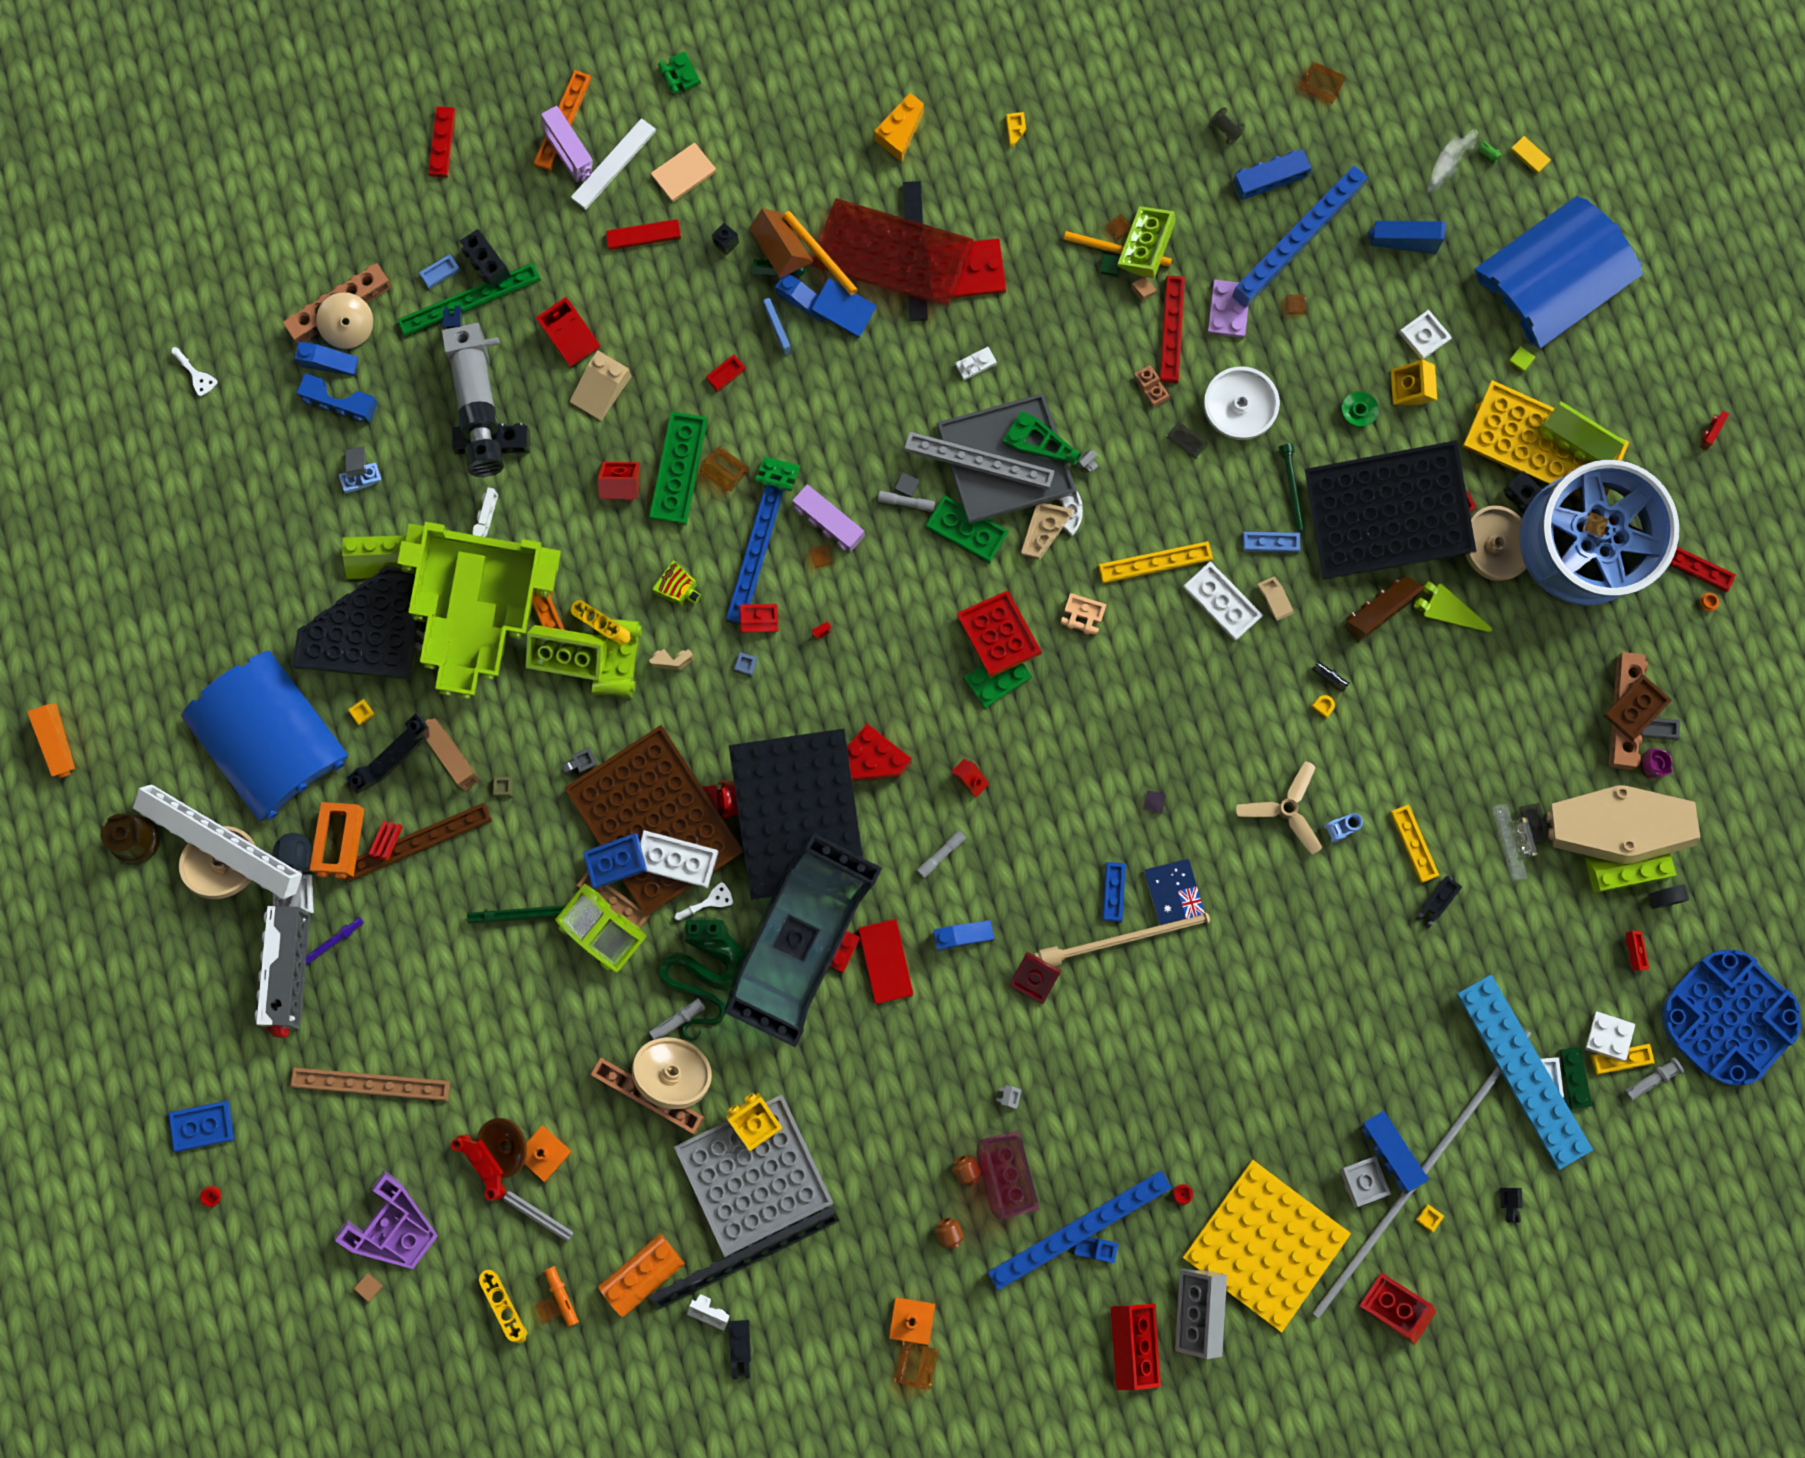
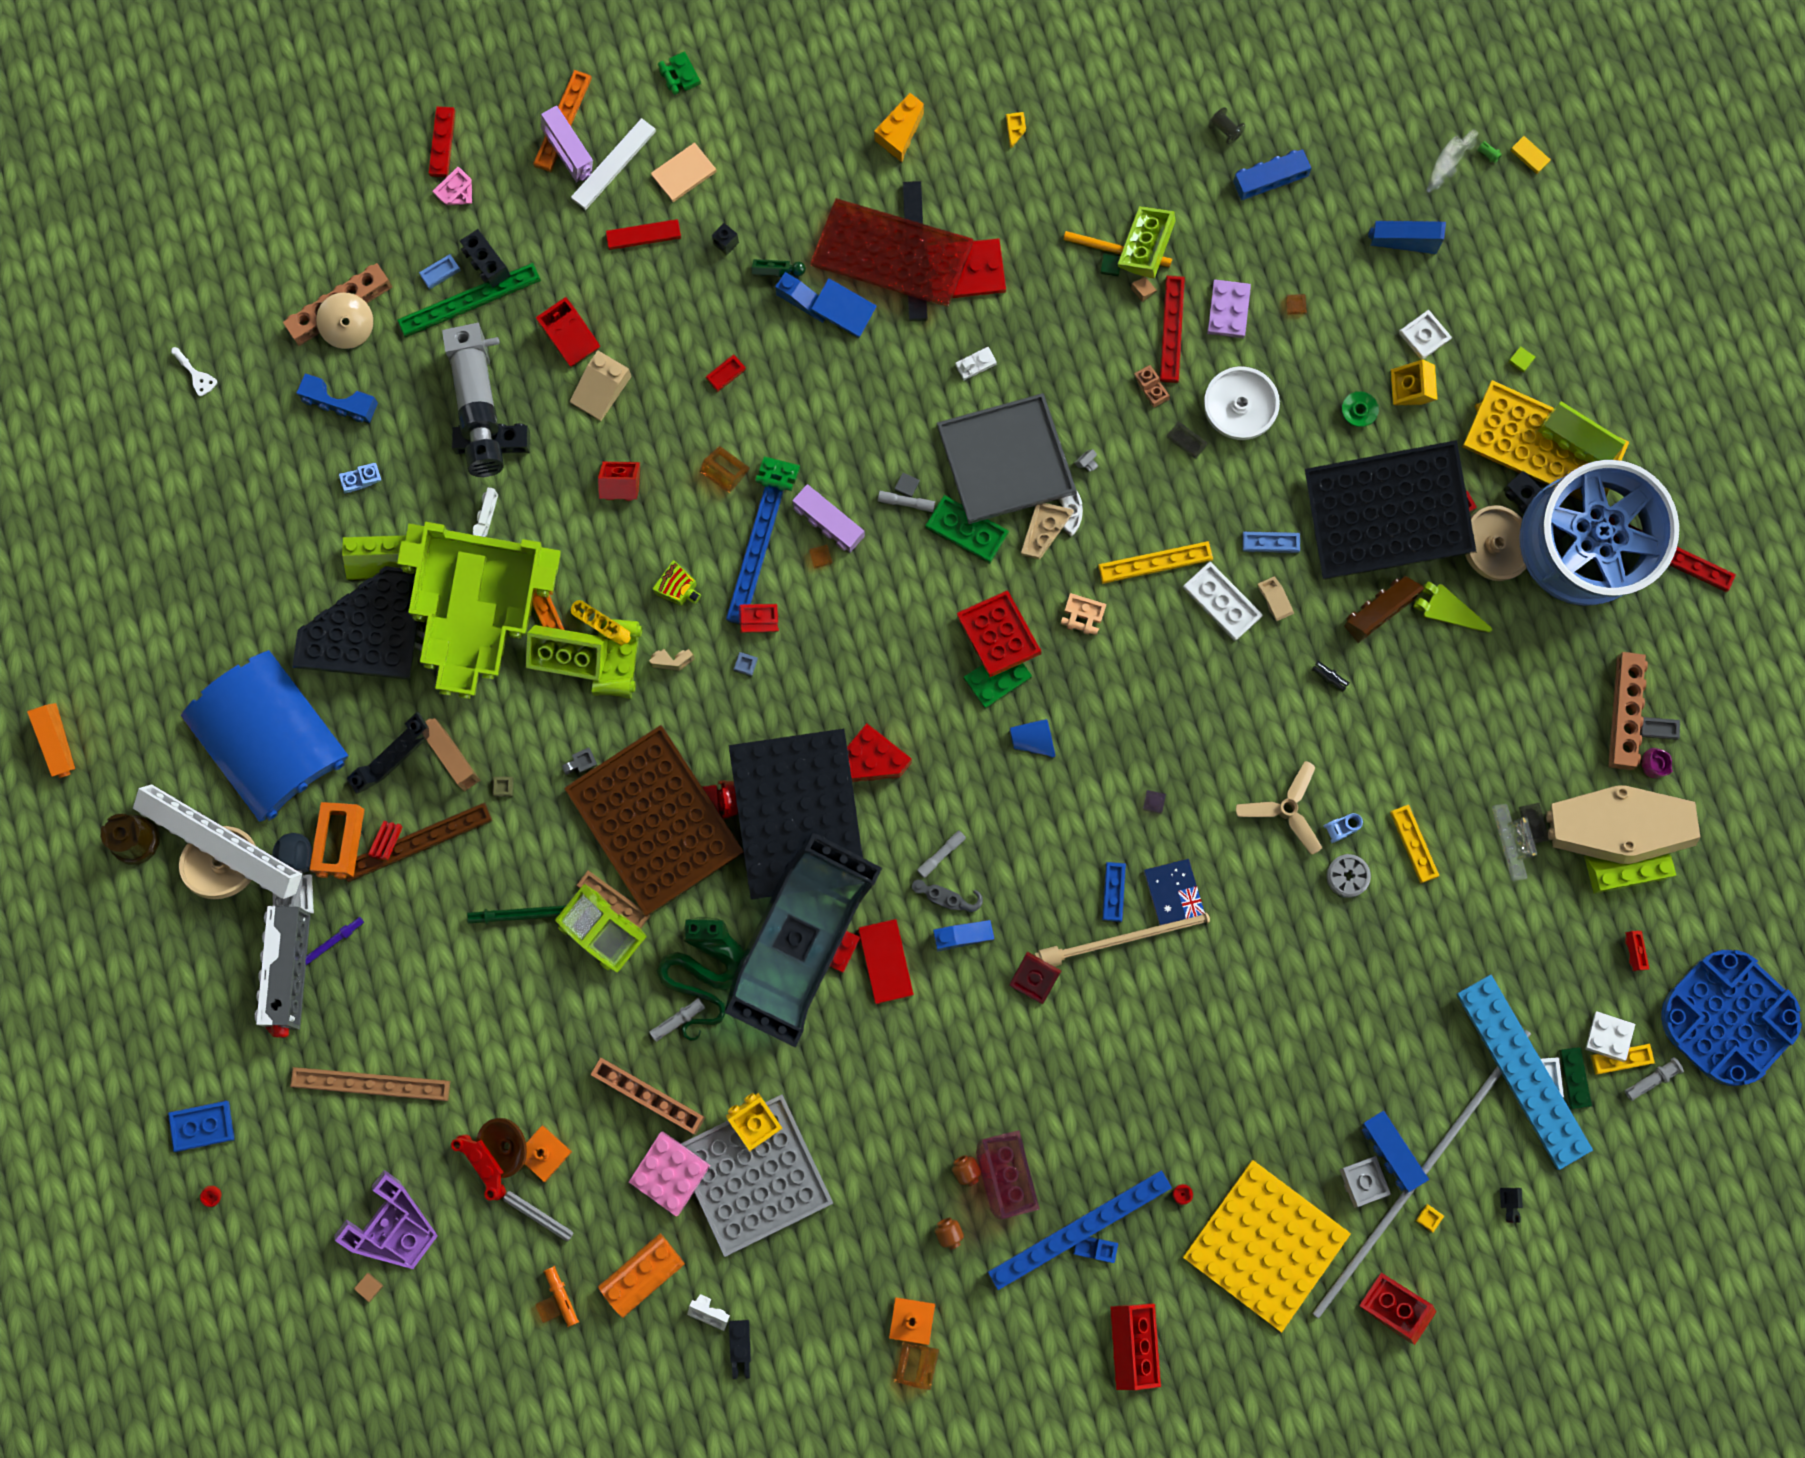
(325, 359): blue slope -> none
(355, 461): dark grey tile -> none
(361, 712): yellow tile -> none
(452, 320): dark blue hinge -> none
(455, 189): none -> bright pink slope
(499, 1307): yellow beam -> none
(615, 861): blue tile -> none
(669, 1173): none -> bright pink plate
(671, 1073): tan dish -> none
(678, 468): green plate -> none
(678, 859): white tile -> none
(710, 901): white piece -> none
(744, 1258): black plate -> none
(779, 242): dark orange slope -> none
(785, 346): medium blue tile -> none
(820, 253): light orange piece -> none
(821, 630): red tile -> none
(946, 897): none -> dark grey piece
(970, 777): red brick -> none
(979, 460): light grey plate -> none
(1010, 1096): light grey tile -> none
(1021, 430): green plate -> none
(1033, 738): none -> blue slope
(1119, 226): clear orange tile -> none
(1201, 1313): light grey slope -> none
(1287, 453): dark green piece -> none
(1299, 236): blue brick -> none
(1324, 705): yellow tile -> none
(1328, 72): clear orange tile -> none
(1337, 880): none -> light grey wheel
(1439, 900): black hinge -> none
(1561, 269): blue panel -> none
(1595, 525): clear orange tile -> none
(1637, 707): reddish brown tile -> none
(1668, 896): black tyre -> none
(1709, 602): orange plate -> none
(1710, 435): red plate -> none

